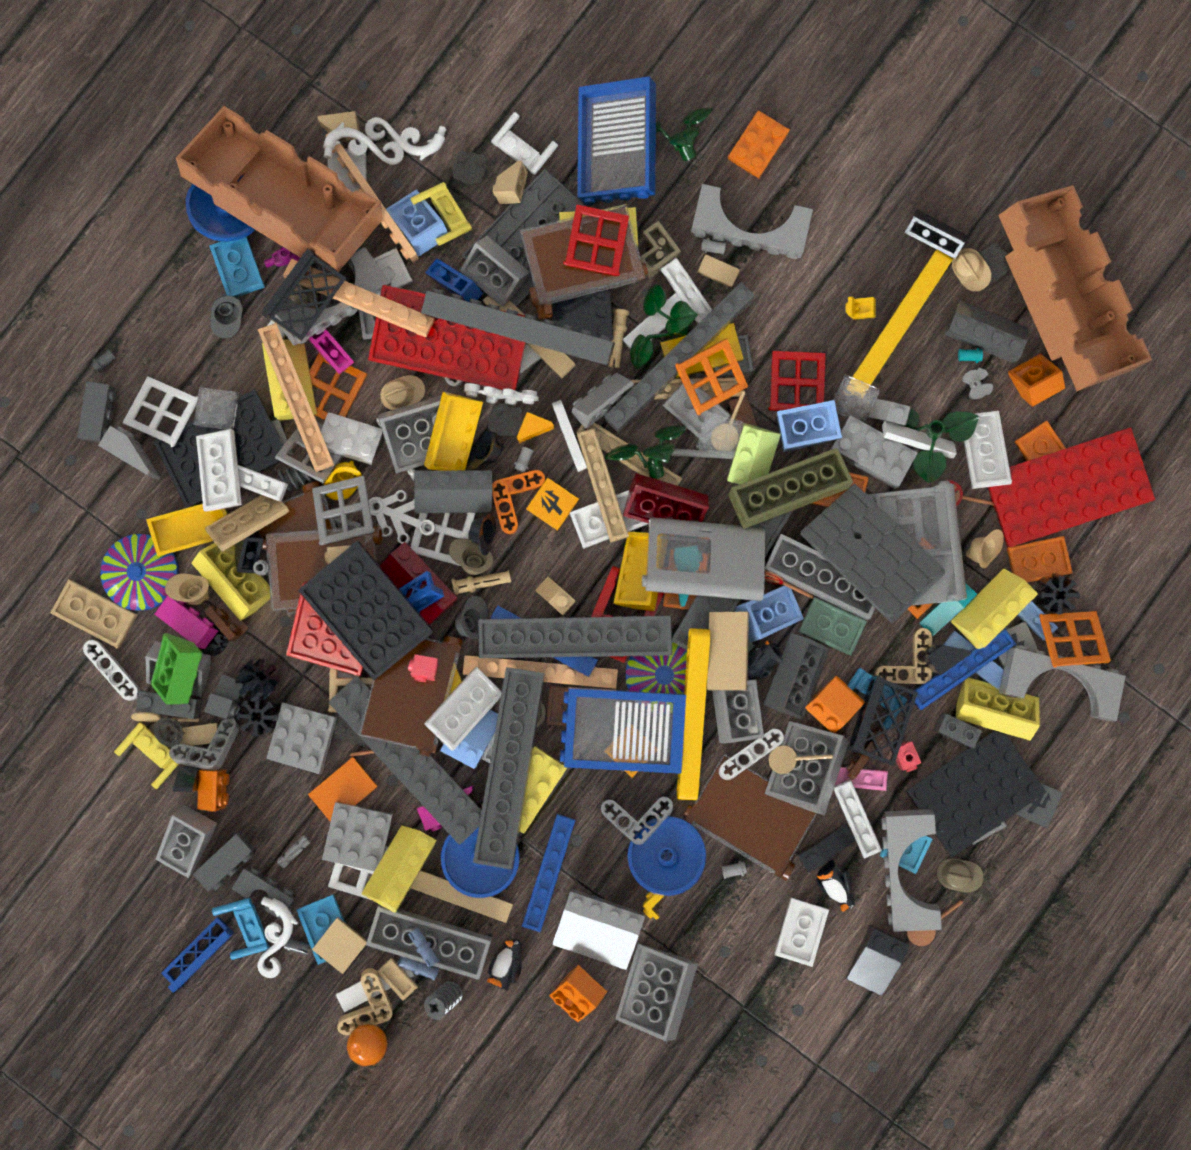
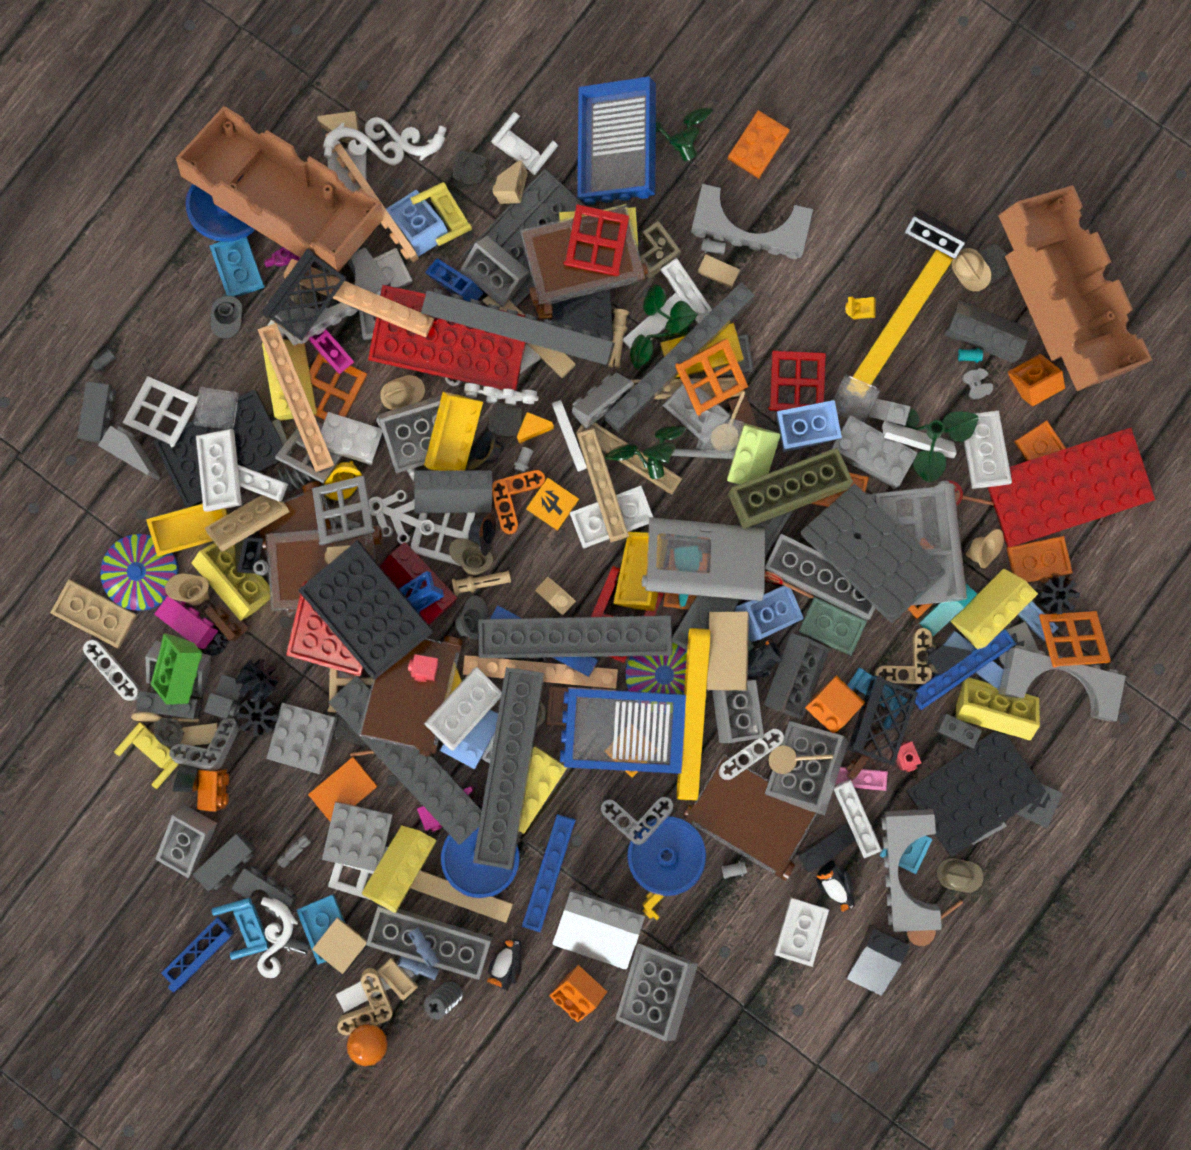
(664, 500): dark red slope -> none

